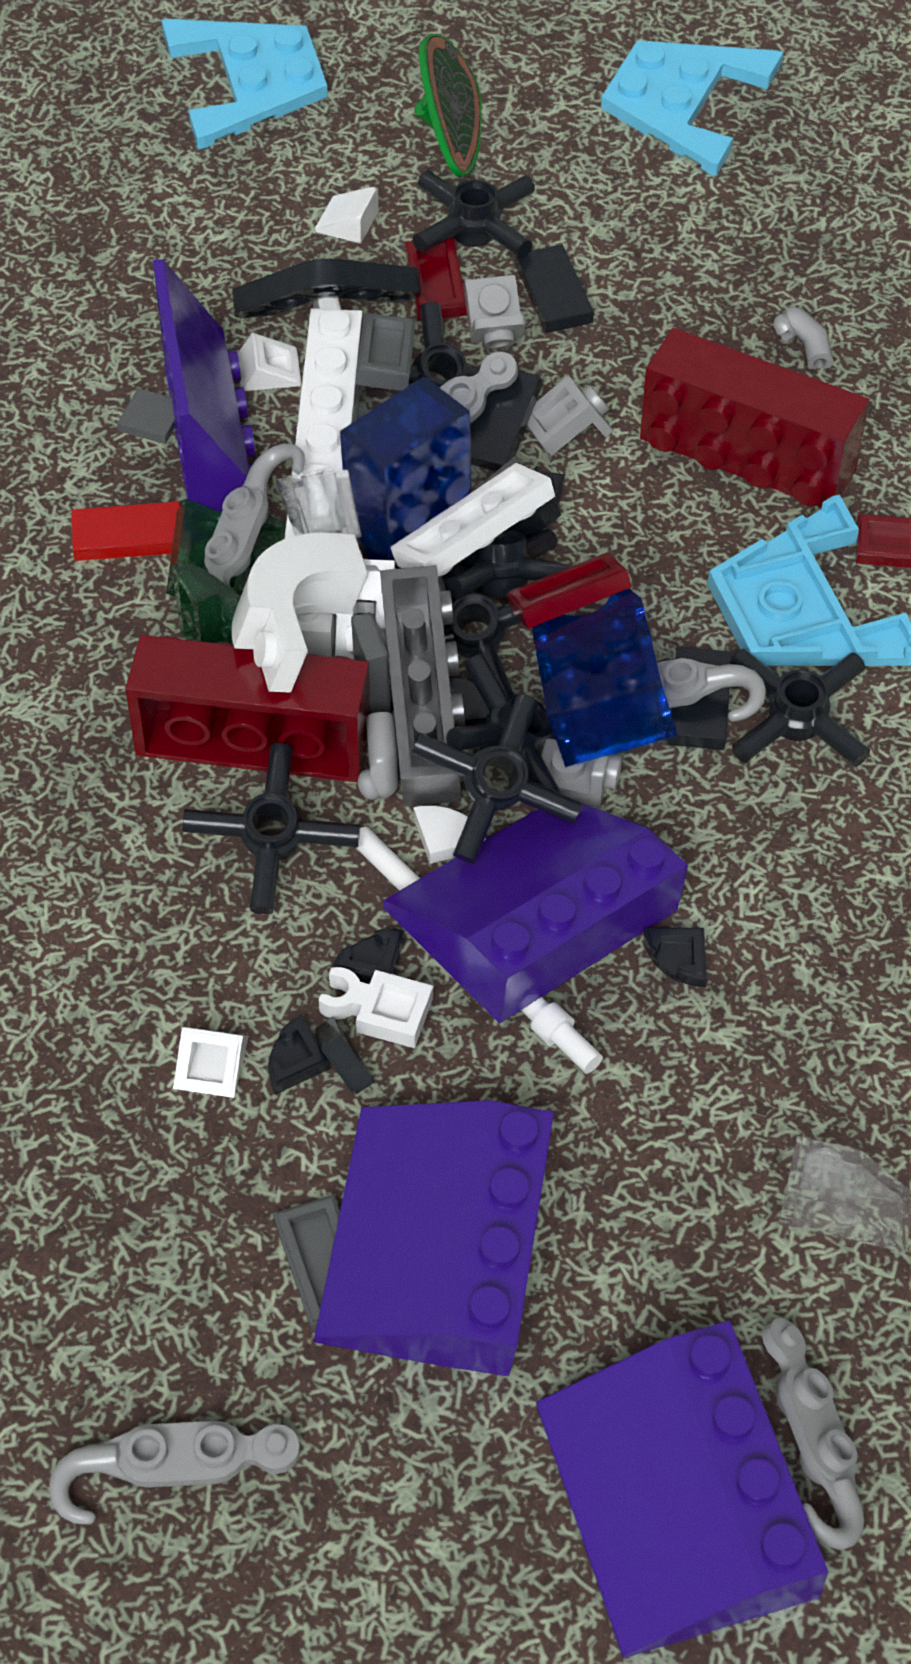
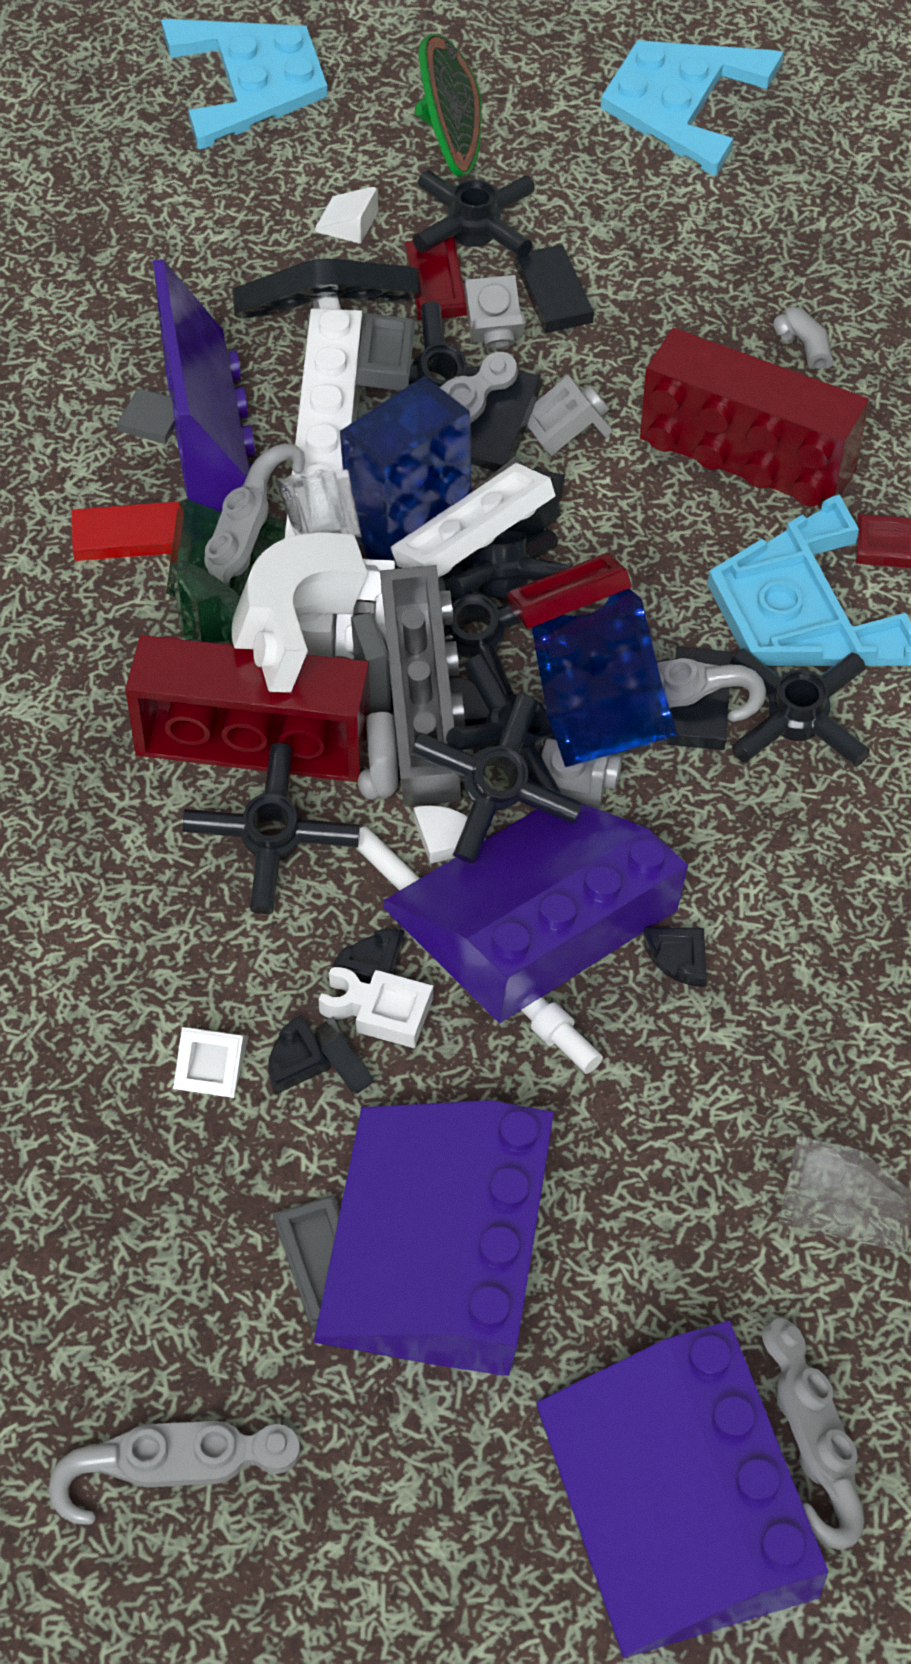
(268, 364): white slope -> none

